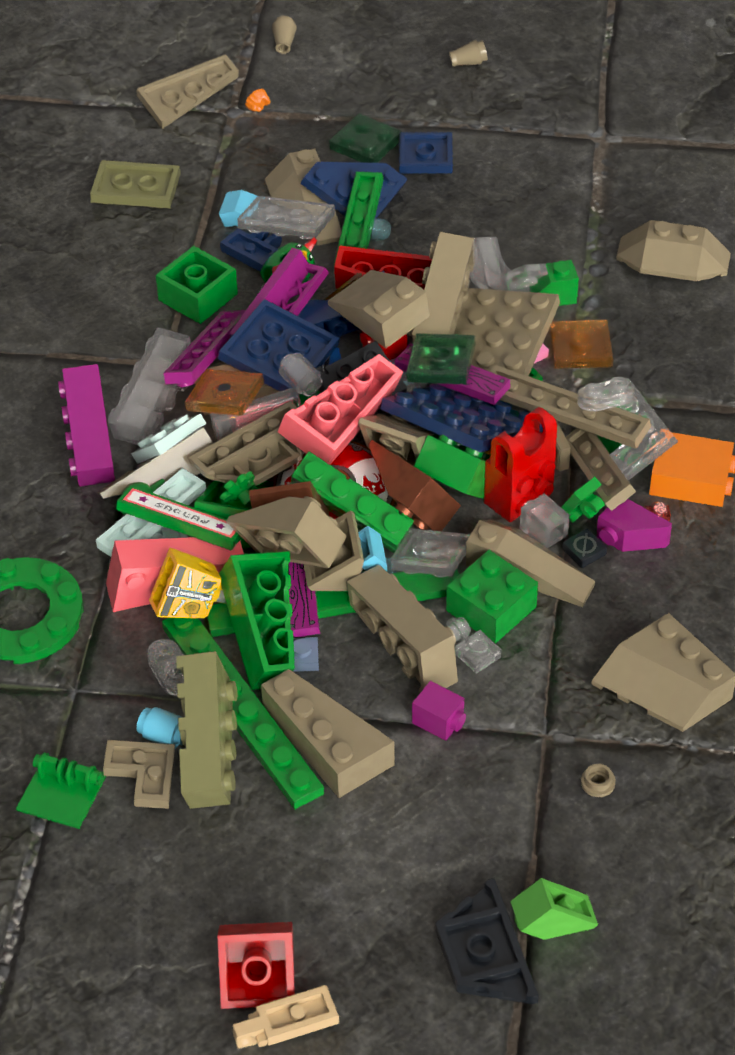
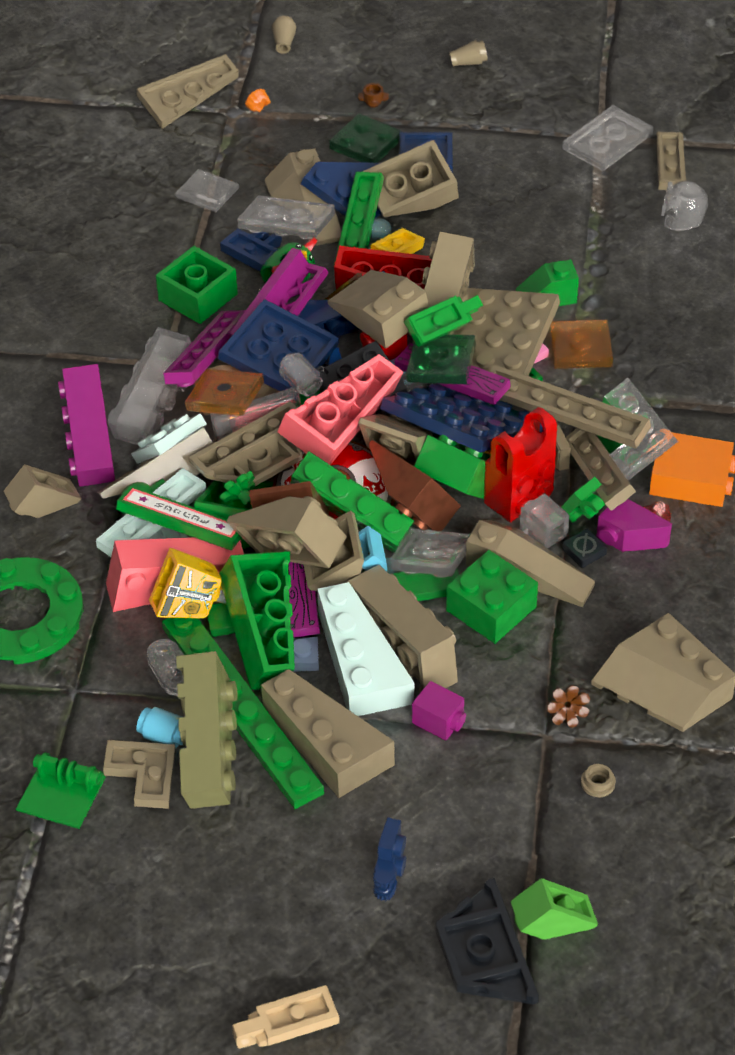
(40, 492): none -> dark tan slope
(135, 184): olive plate -> none
(207, 190): none -> clear piece
(234, 205): medium azure piece -> none
(255, 963): red slope -> none
(363, 660): none -> light aqua wedge
(373, 95): none -> reddish brown plate
(390, 860): none -> dark blue hinge
(400, 241): none -> yellow plate
(415, 181): none -> dark tan slope
(441, 319): none -> hinge
(474, 650): clear plate -> none
(493, 273): clear arch -> none
(568, 705): none -> reddish brown plant
(606, 394): clear plate -> none
(607, 137): none -> clear tile
(670, 158): none -> dark tan tile
(674, 251): dark tan wedge -> none
(689, 204): none -> clear helmet

